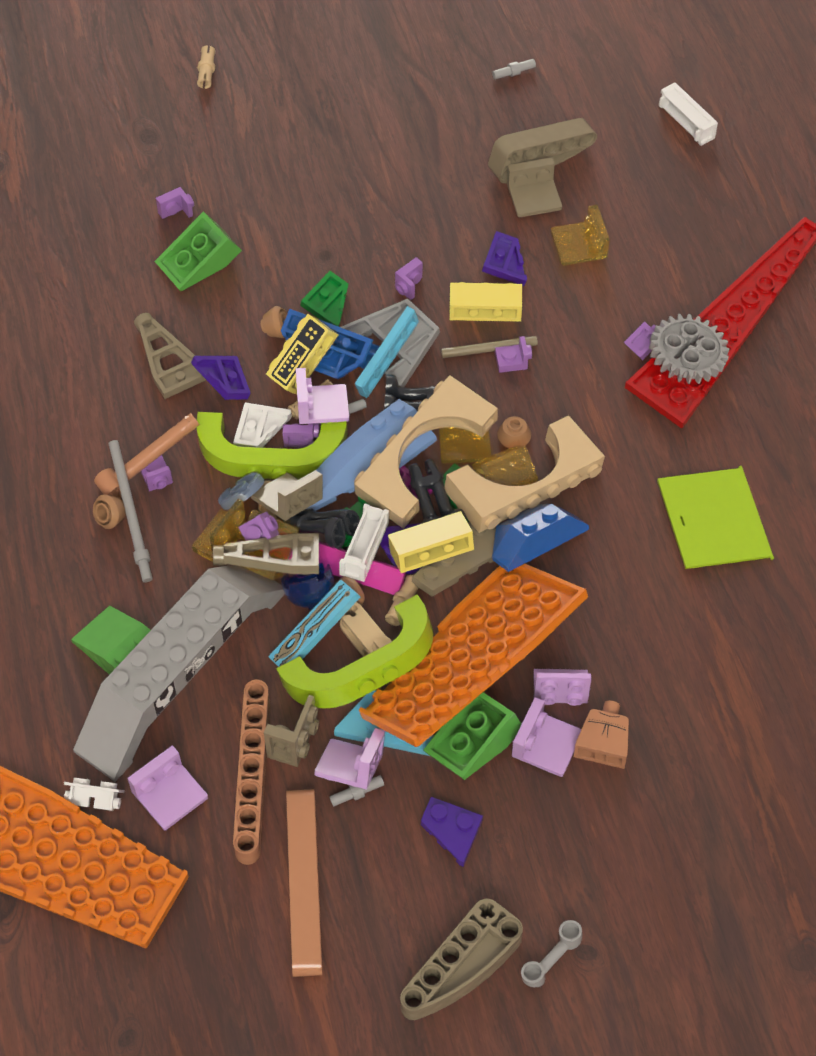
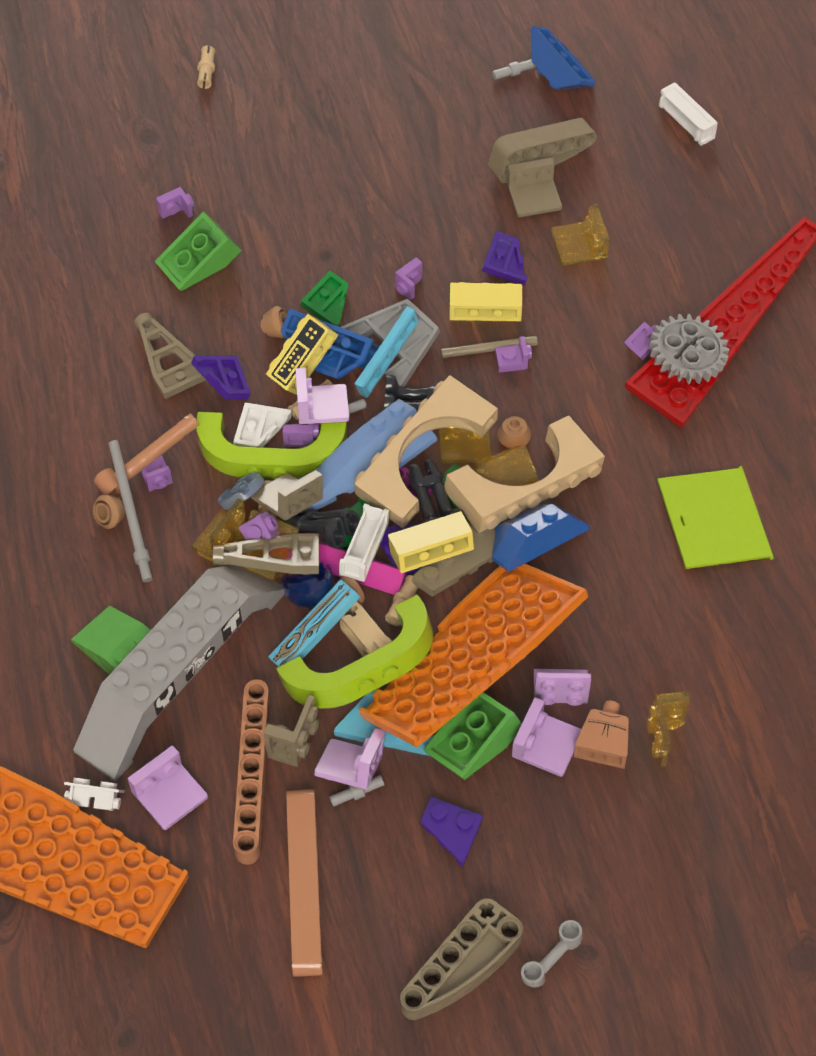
(557, 62): none -> blue wedge
(666, 713): none -> clear yellow bracket

